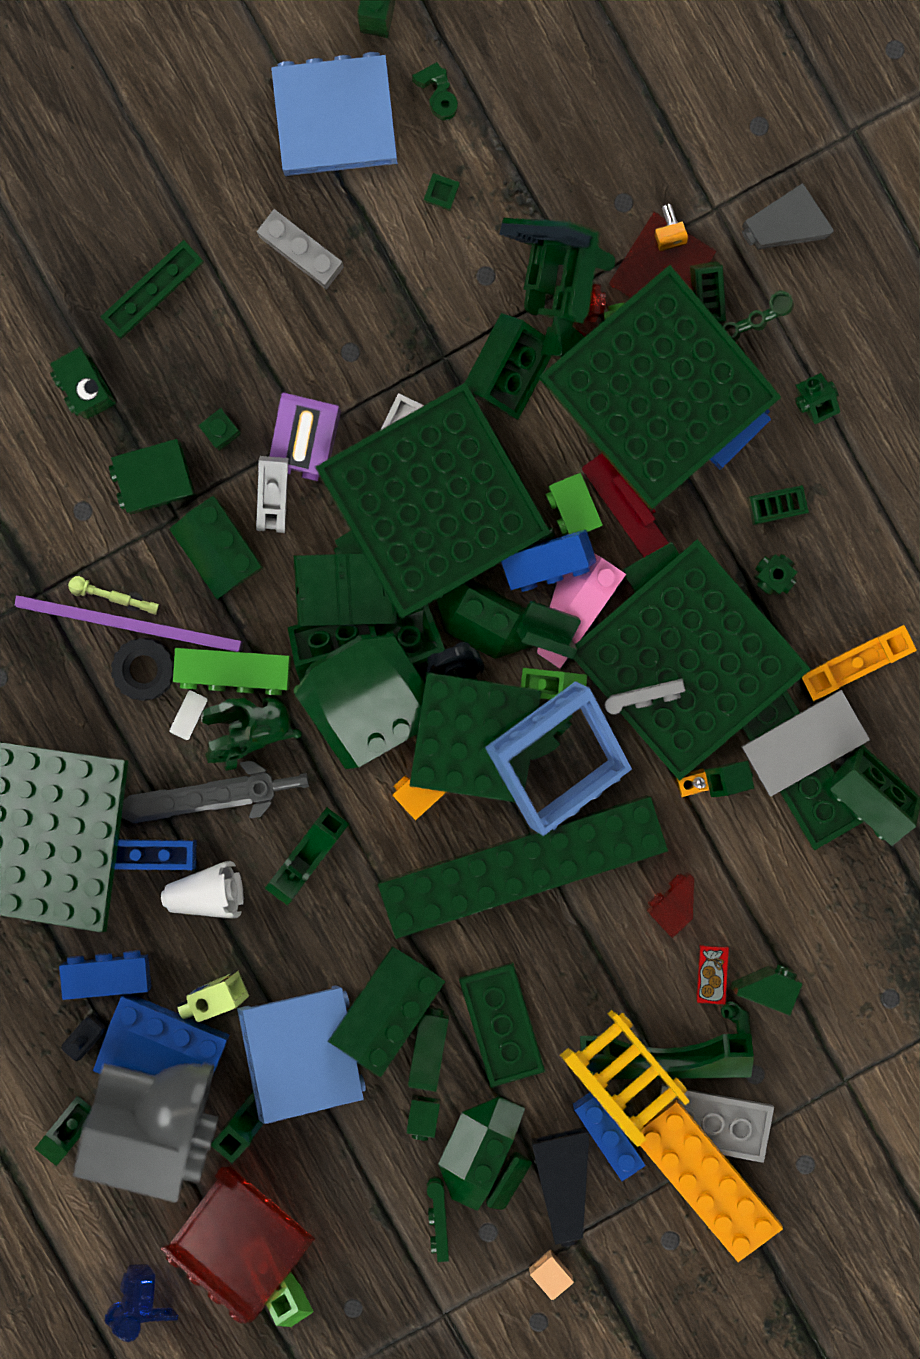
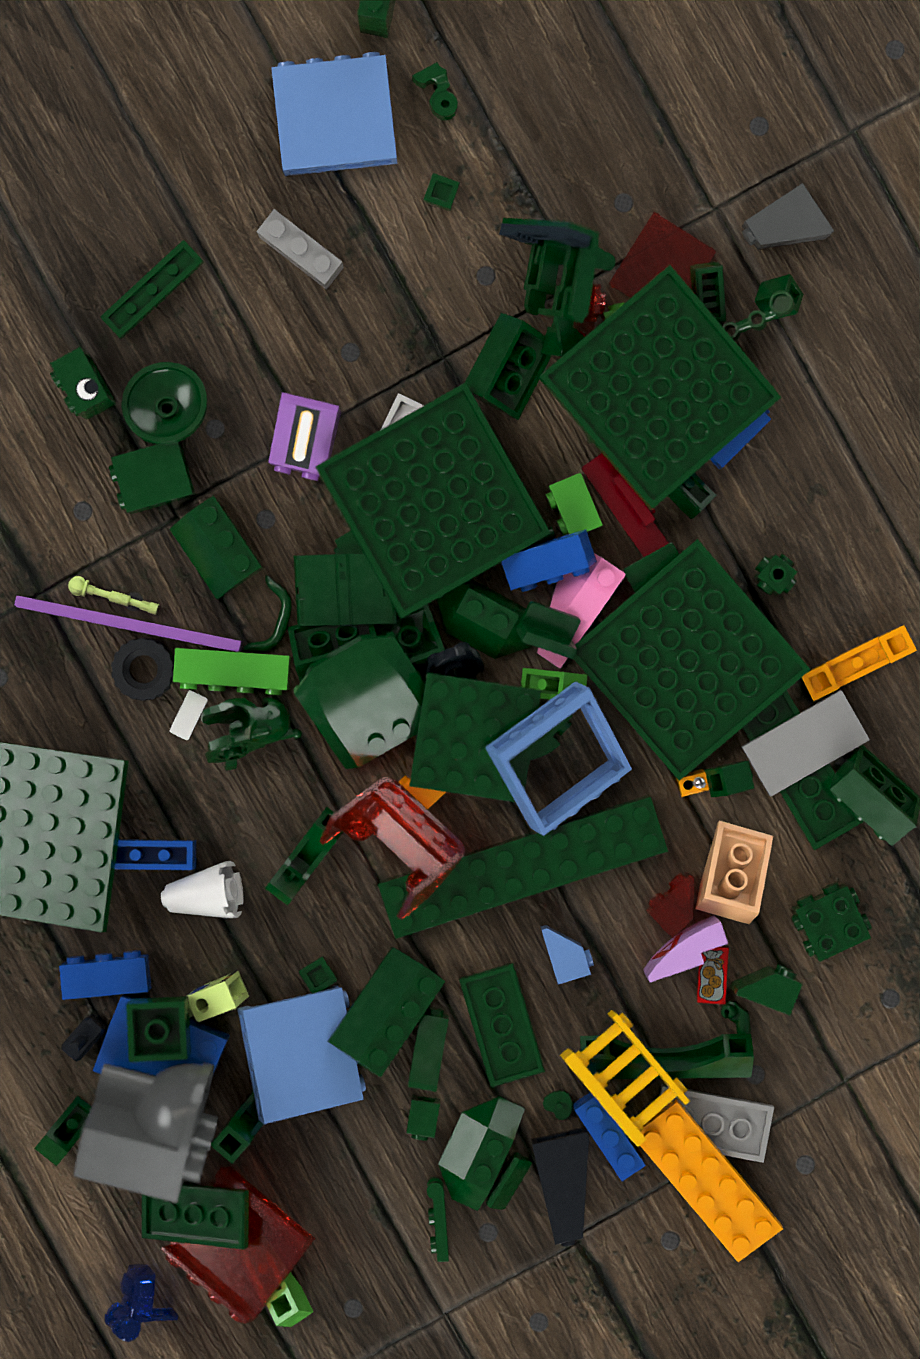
(155, 390): none -> dark green dish
(158, 1029): none -> dark green brick
(199, 1217): none -> dark green tile
(213, 795): dark grey sword -> none
(219, 429): dark green brick -> none
(272, 493): plate -> none
(282, 621): none -> dark green animal
(318, 975): none -> dark green plate
(406, 830): none -> clear red windscreen
(551, 1275): light nougat panel -> none
(559, 1103): none -> dark green piece
(566, 956): none -> medium blue slope
(643, 696): light grey plate -> none
(672, 234): light orange piece -> none
(685, 949): none -> lavender slope
(692, 496): none -> dark green slope
(735, 873): none -> light nougat slope
(755, 511): dark green slope -> none
(783, 283): none -> dark green panel
(817, 398): dark green brick -> none
(830, 921): none -> dark green brick

